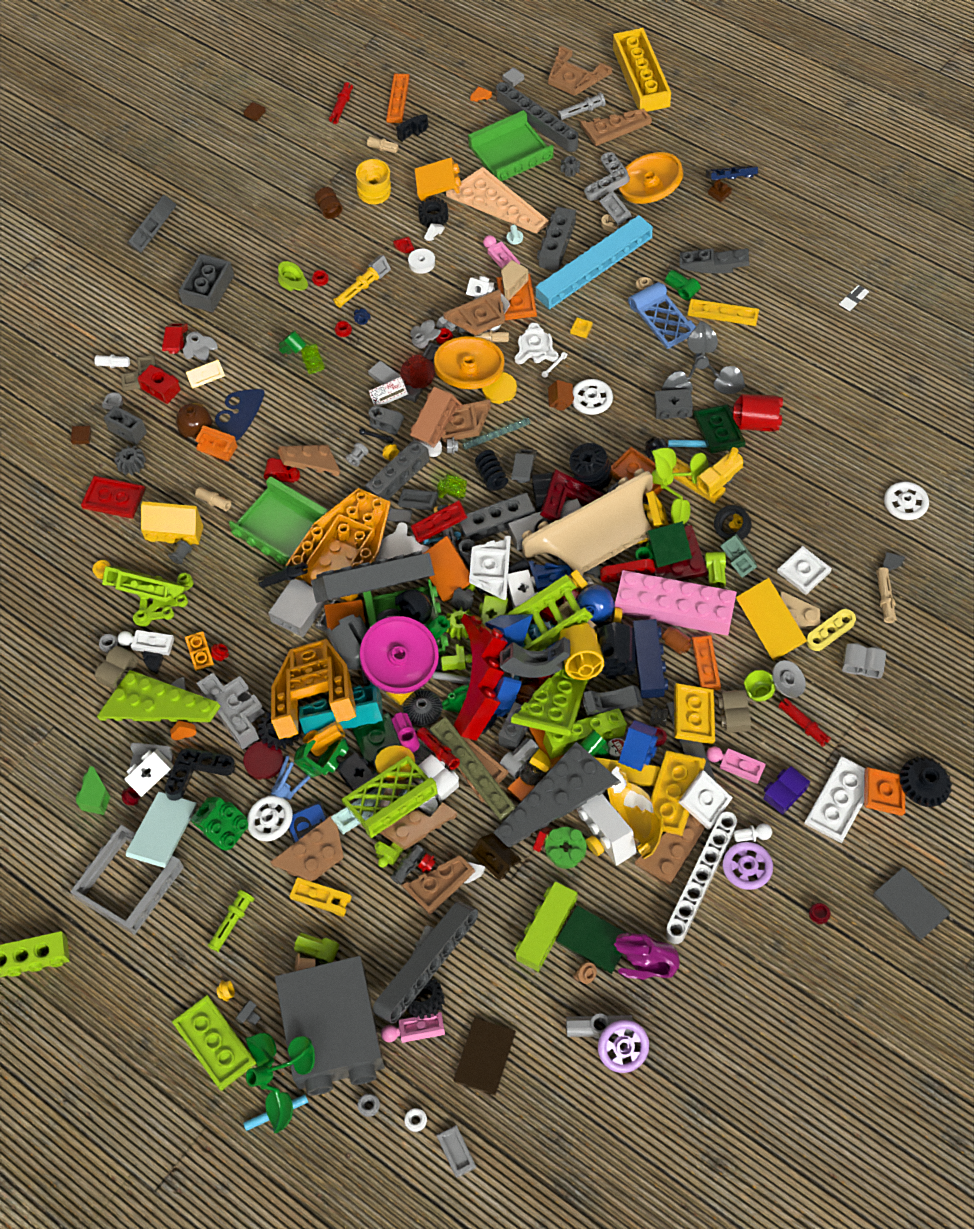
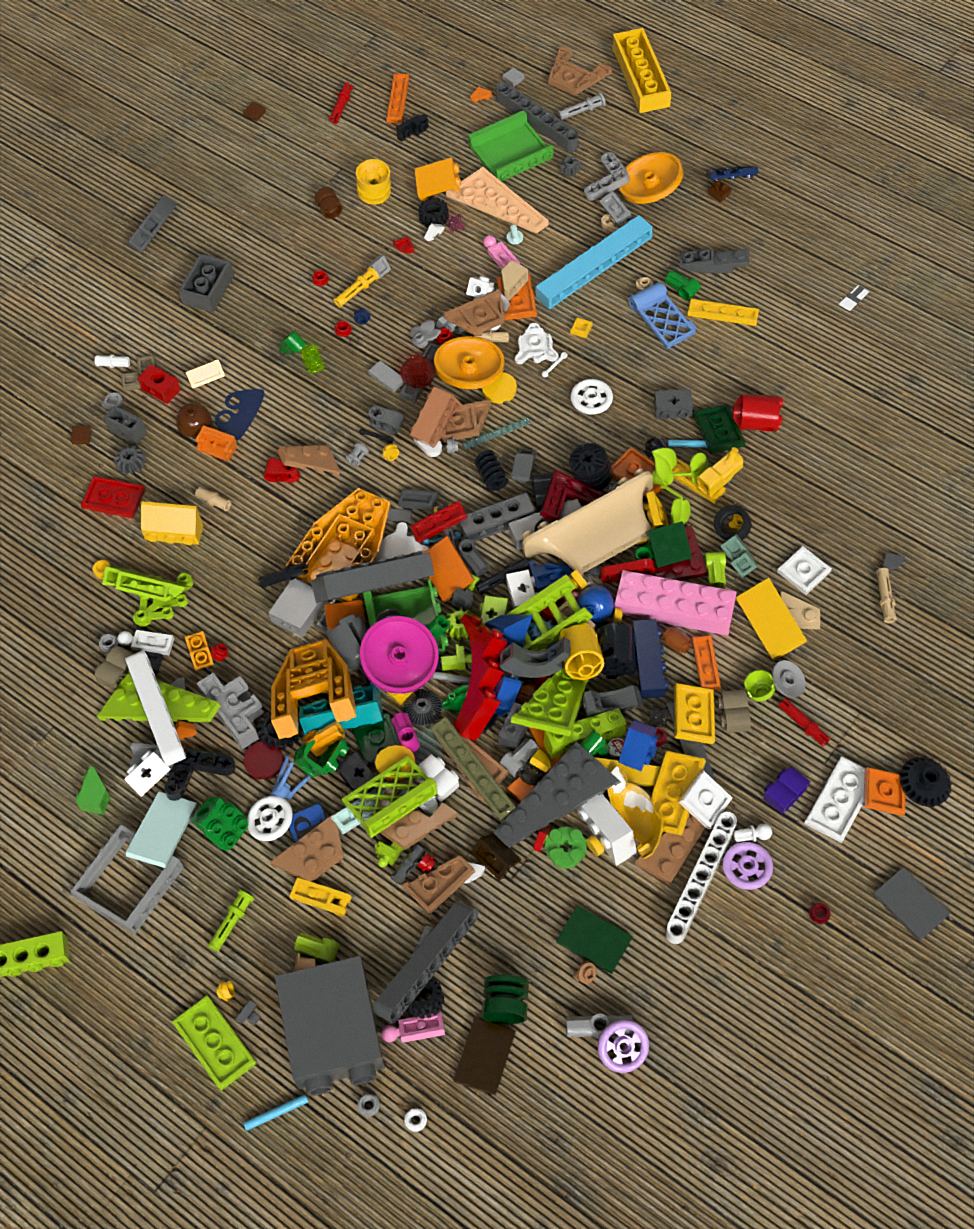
(130, 796): dark red plate -> none
(155, 708): none -> white beam
(173, 337): red slope -> none
(180, 552): dark grey bush -> none
(199, 348): light grey plate -> none
(263, 1049): green plant -> none
(277, 521): bright green panel -> none
(291, 276): lime piece -> none
(382, 144): tan axle -> none
(388, 392): white tile -> none
(399, 470): dark grey brick -> none
(414, 605): black cylinder -> none
(421, 261): white piece -> none
(442, 752): red pin -> none
(452, 486): clear neon green bracket -> none
(455, 223): none -> clear pink plant
(456, 1151): light grey tile -> none
(490, 567): white wing -> none
(505, 999): none -> dark green wheel
(546, 926): lime brick -> none
(556, 239): dark grey brick -> none
(560, 395): dark orange brick -> none
(606, 129): medium nougat wing -> none
(647, 956): magenta hair -> none
(703, 340): dark grey plant -> none
(737, 763): bright pink plate -> none
(834, 624): light yellow plate -> none
(864, 661): light grey brick -> none
(899, 512): white plate -> none

